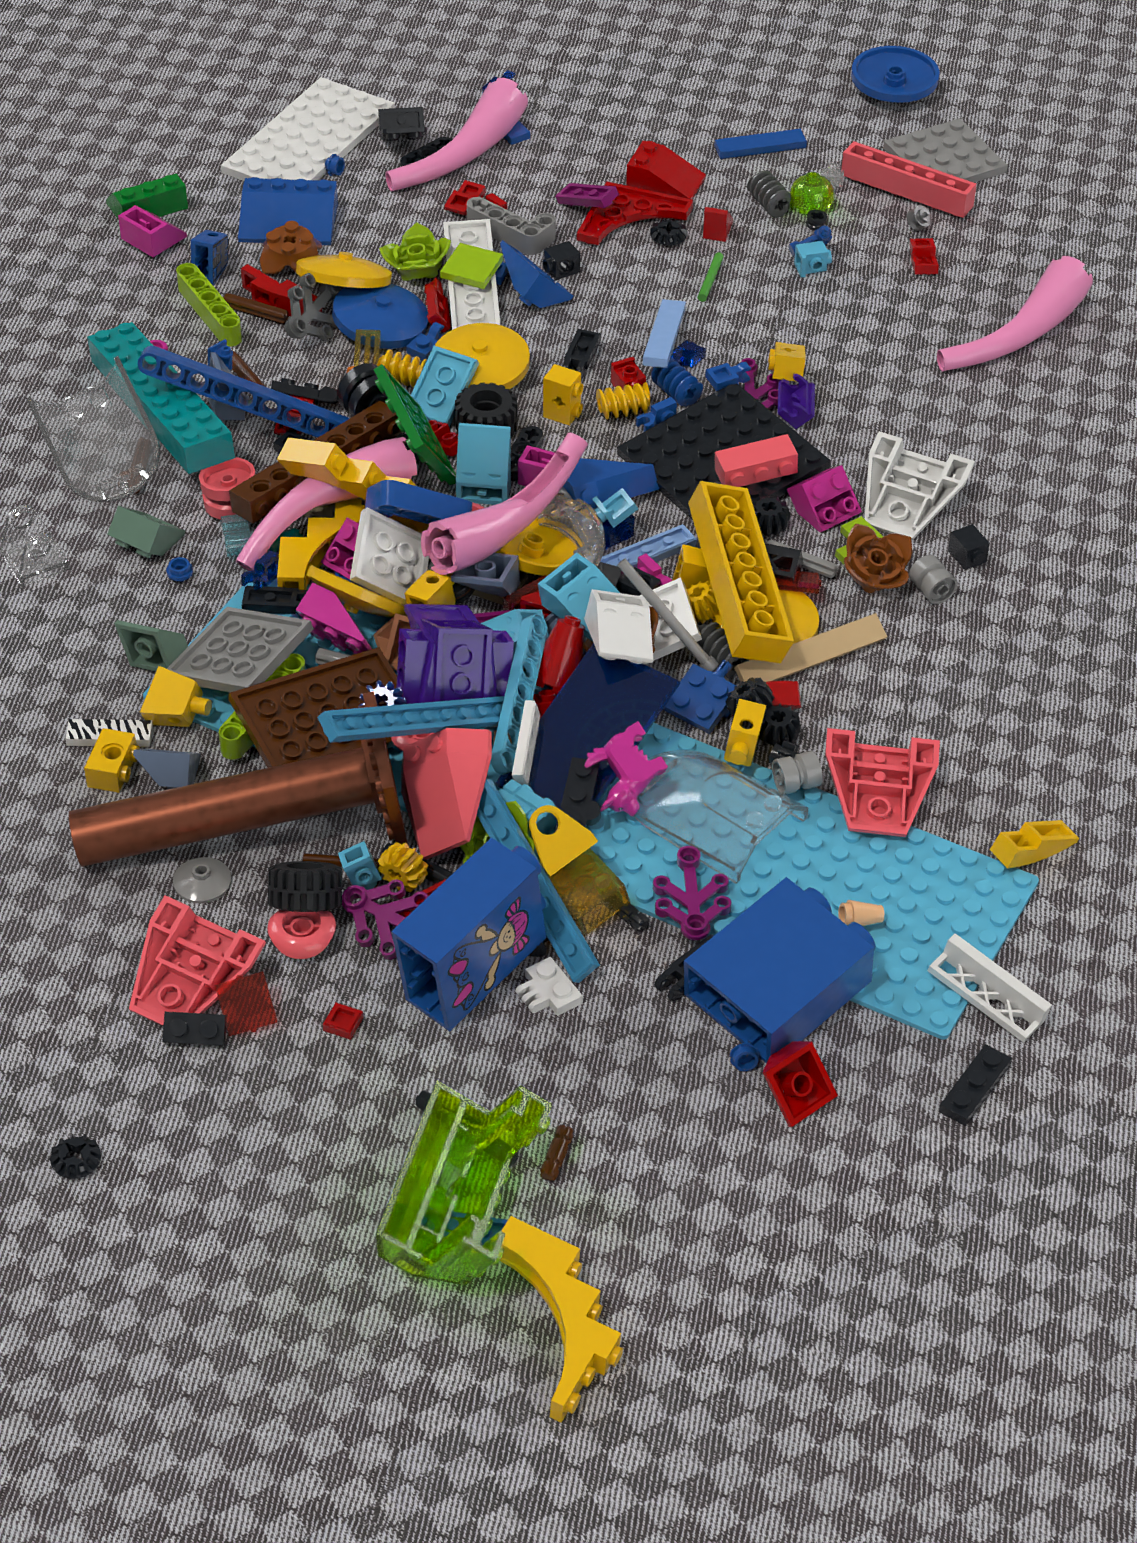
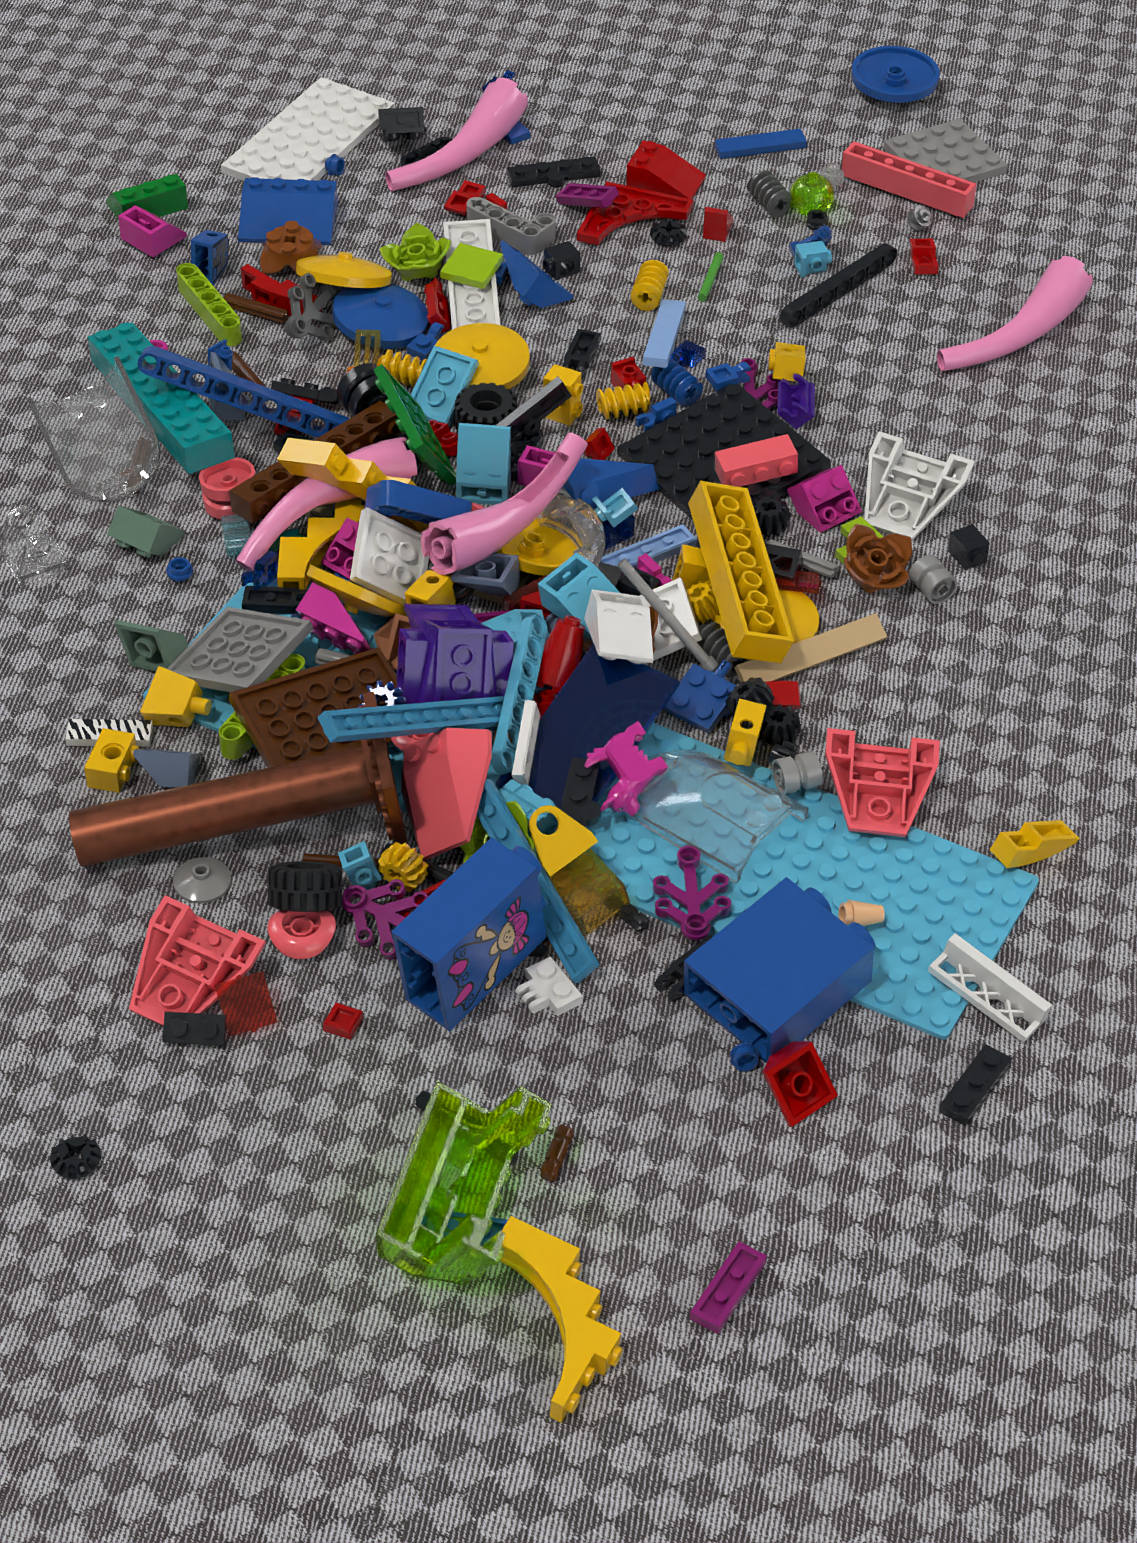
(529, 414): none -> black hinge
(553, 172): none -> black hinge
(599, 445): none -> red tile
(649, 285): none -> yellow piece
(728, 1287): none -> magenta plate
(838, 285): none -> black beam

